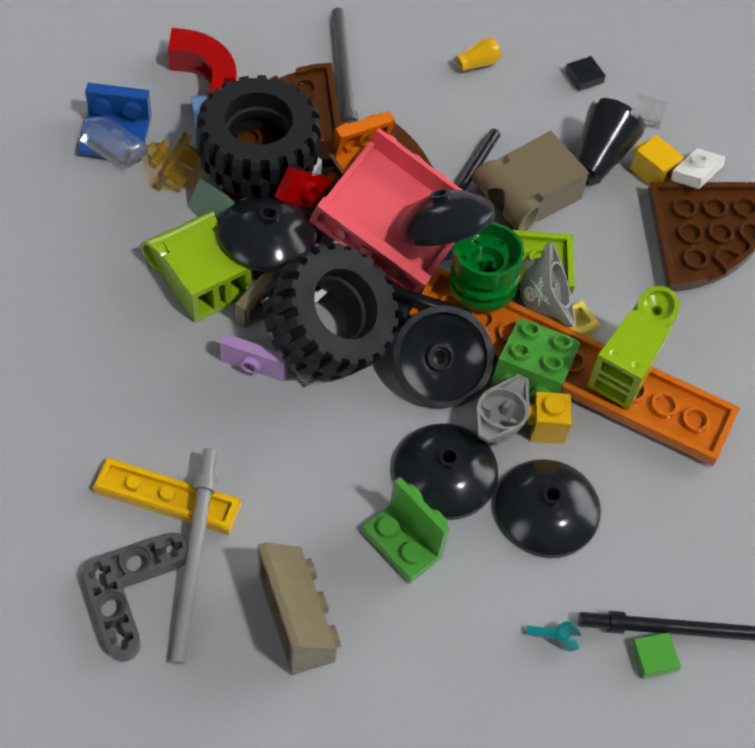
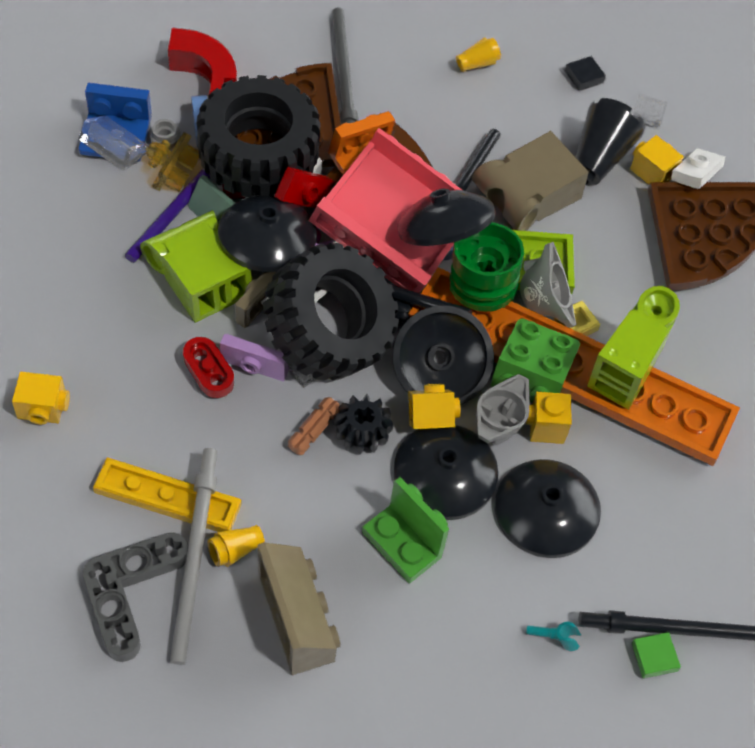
(40, 398): none -> yellow brick
(165, 130): none -> light grey plate
(166, 217): none -> dark purple bar
(210, 369): none -> red plate
(232, 545): none -> yellow cone
(313, 426): none -> nougat axle
(363, 423): none -> black gear
(433, 407): none -> yellow brick

